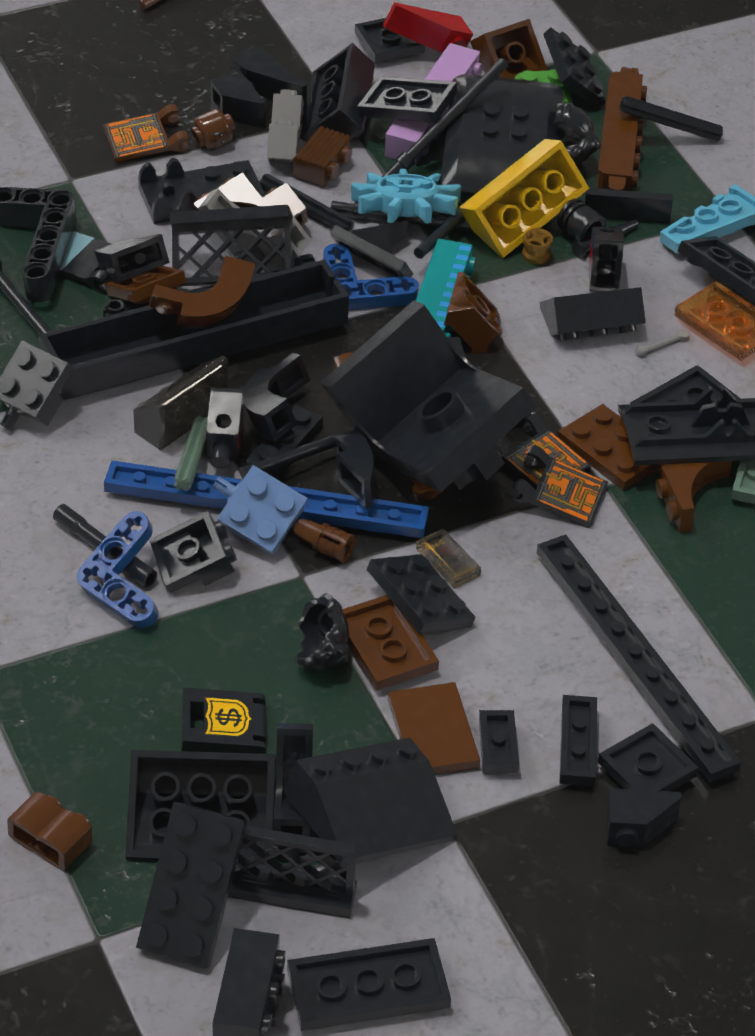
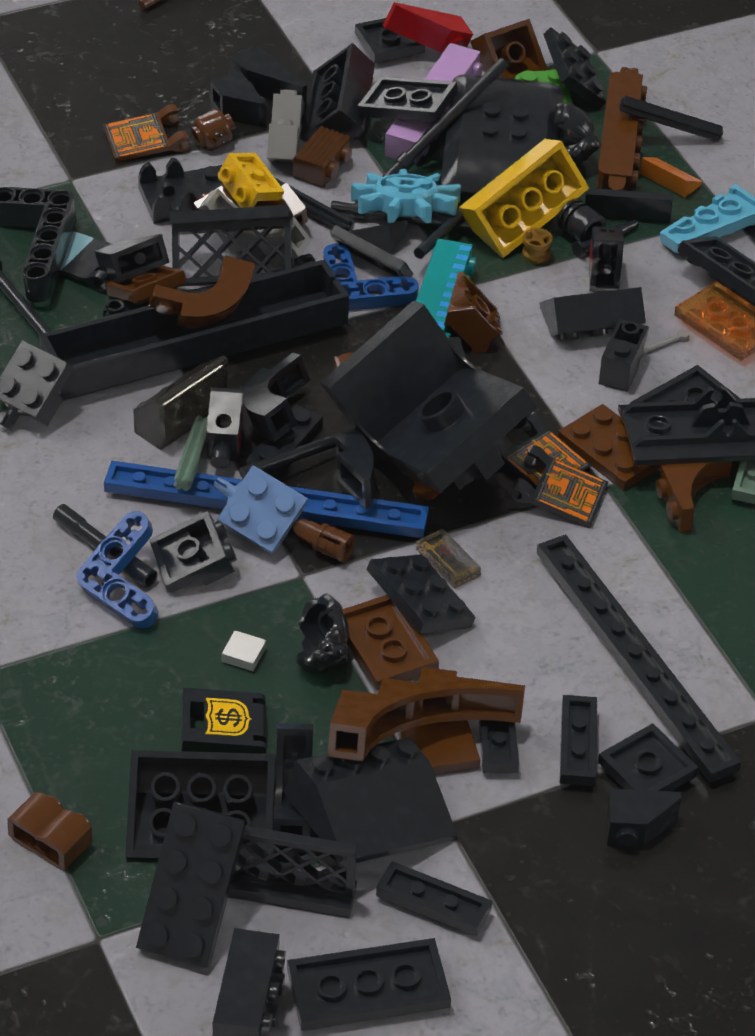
(243, 650): none -> white tile
(249, 179): none -> yellow bracket
(434, 898): none -> black plate
(438, 696): none -> reddish brown arch
(623, 355): none -> black slope
(668, 176): none -> orange slope

